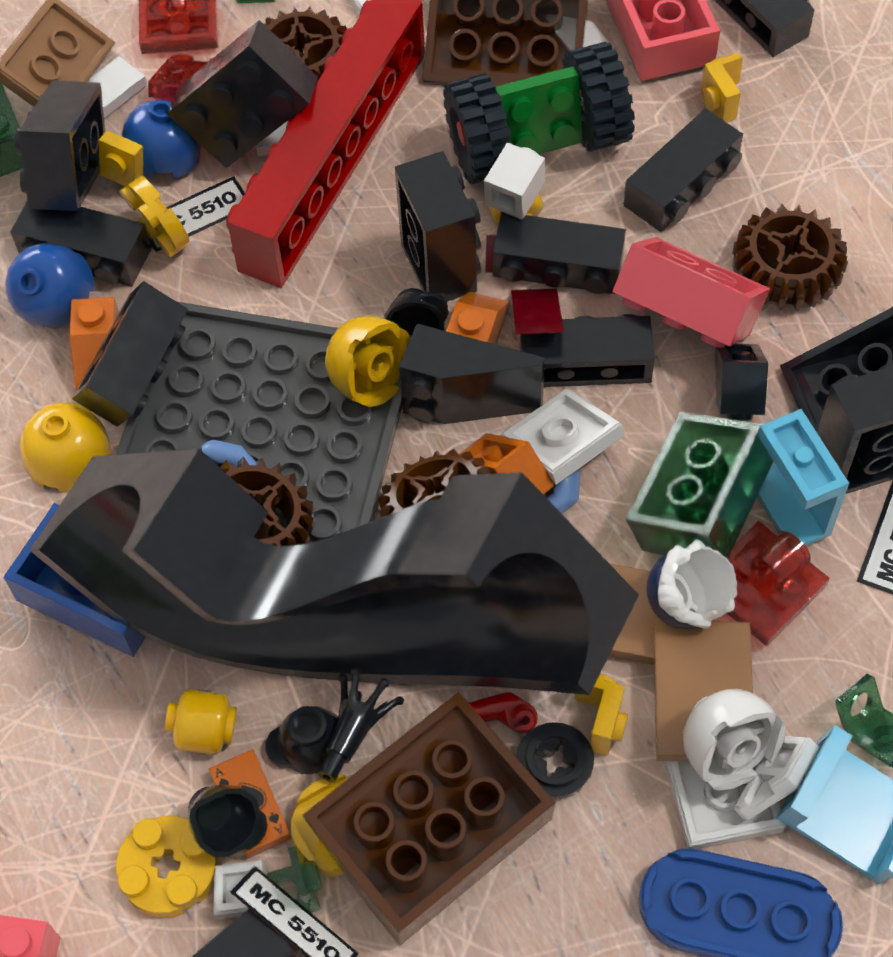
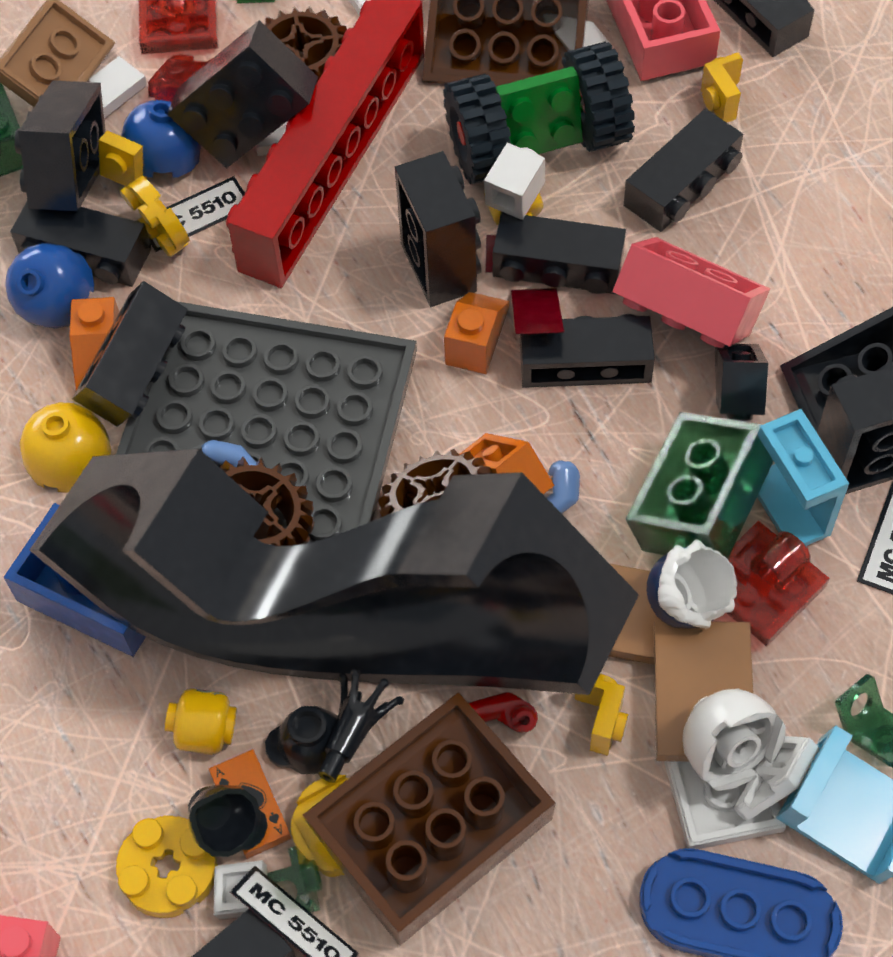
(366, 359): yellow cylinder -> none
(417, 307): black piece -> none
(467, 379): black slope -> none
(566, 433): white tile -> none
(576, 753): black gear -> none
(811, 251): reddish brown gear -> none

